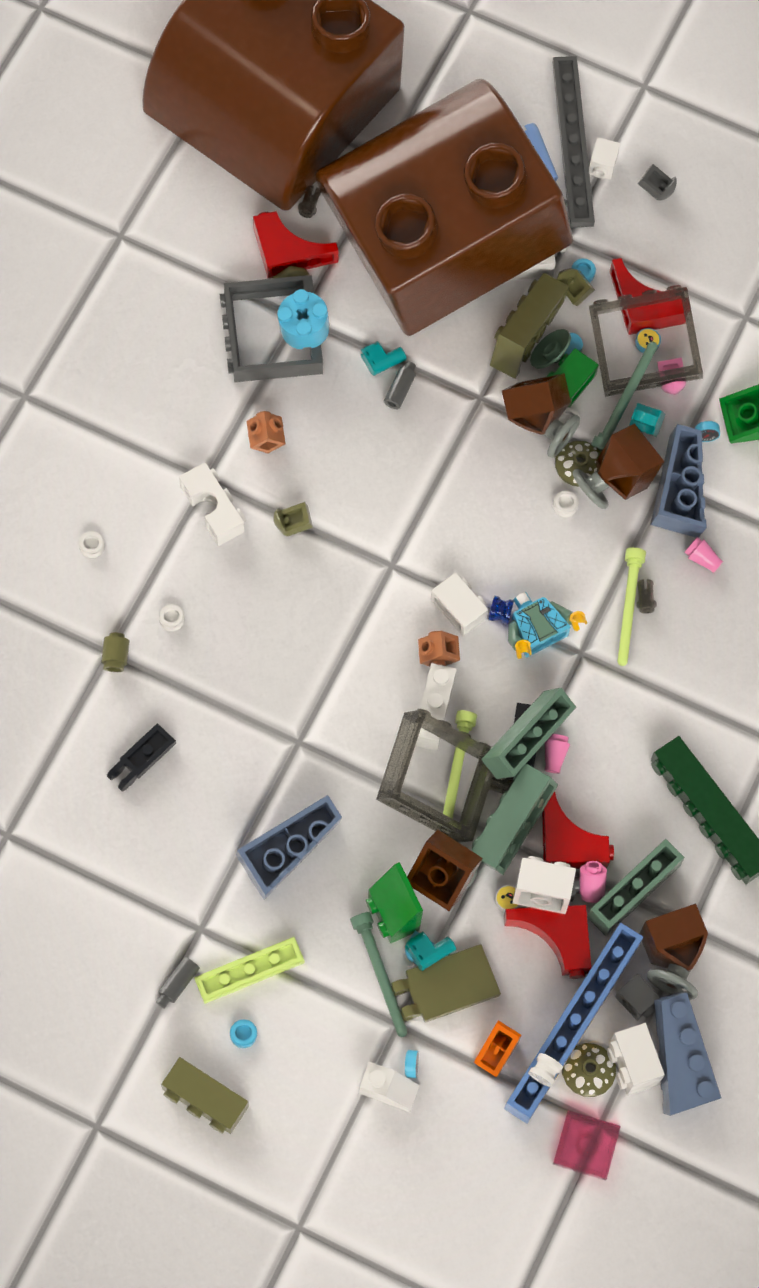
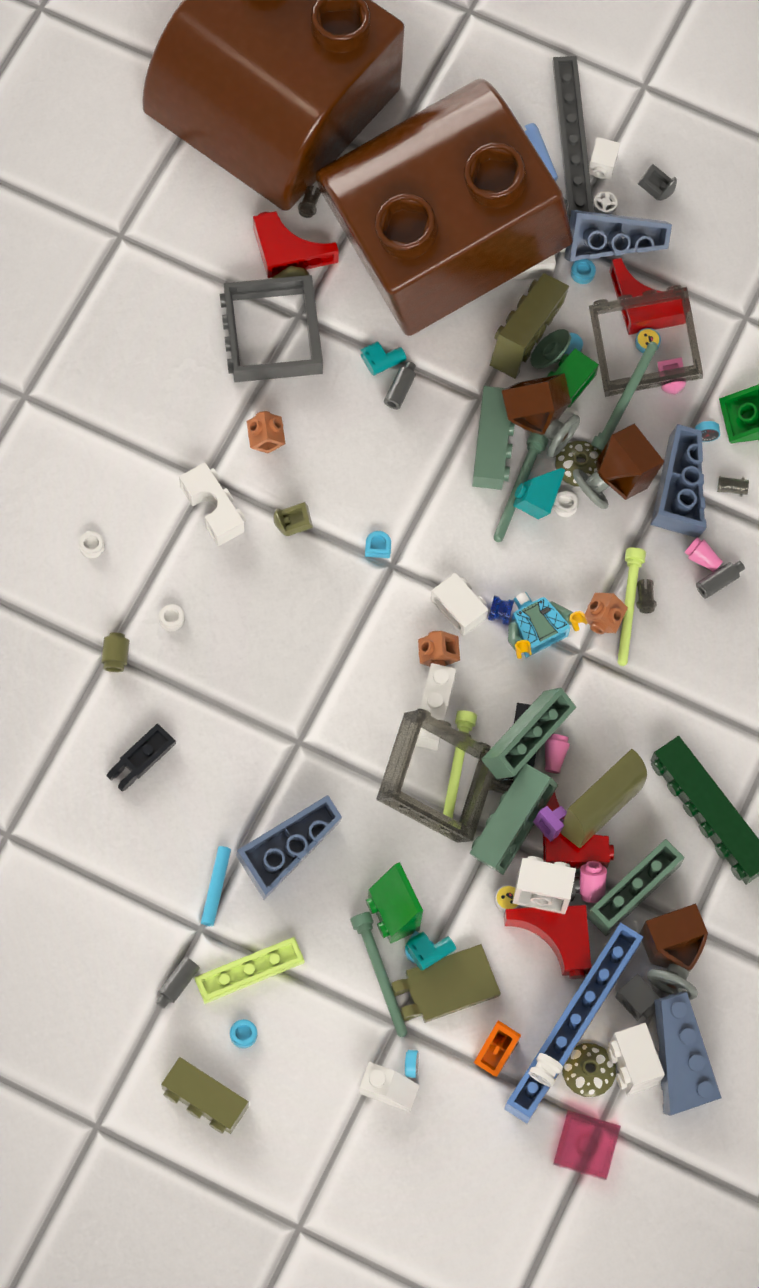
(215, 886): none -> medium azure piece
(303, 320): medium azure brick -> none
(378, 545): none -> medium azure tile
(444, 870): reddish brown piece -> none
(492, 441): none -> sand green brick
(536, 444): none -> sand green piece
(539, 494): none -> teal slope
(550, 821): none -> medium lavender tile
(579, 286): olive plate -> none
(604, 799): none -> olive brick
(605, 613): none -> nougat brick
(606, 200): none -> white wheel
(609, 235): none -> sand blue wedge
(647, 419): teal piece -> none
(719, 579): none -> dark grey cylinder
(733, 485): none -> clear smoke pin

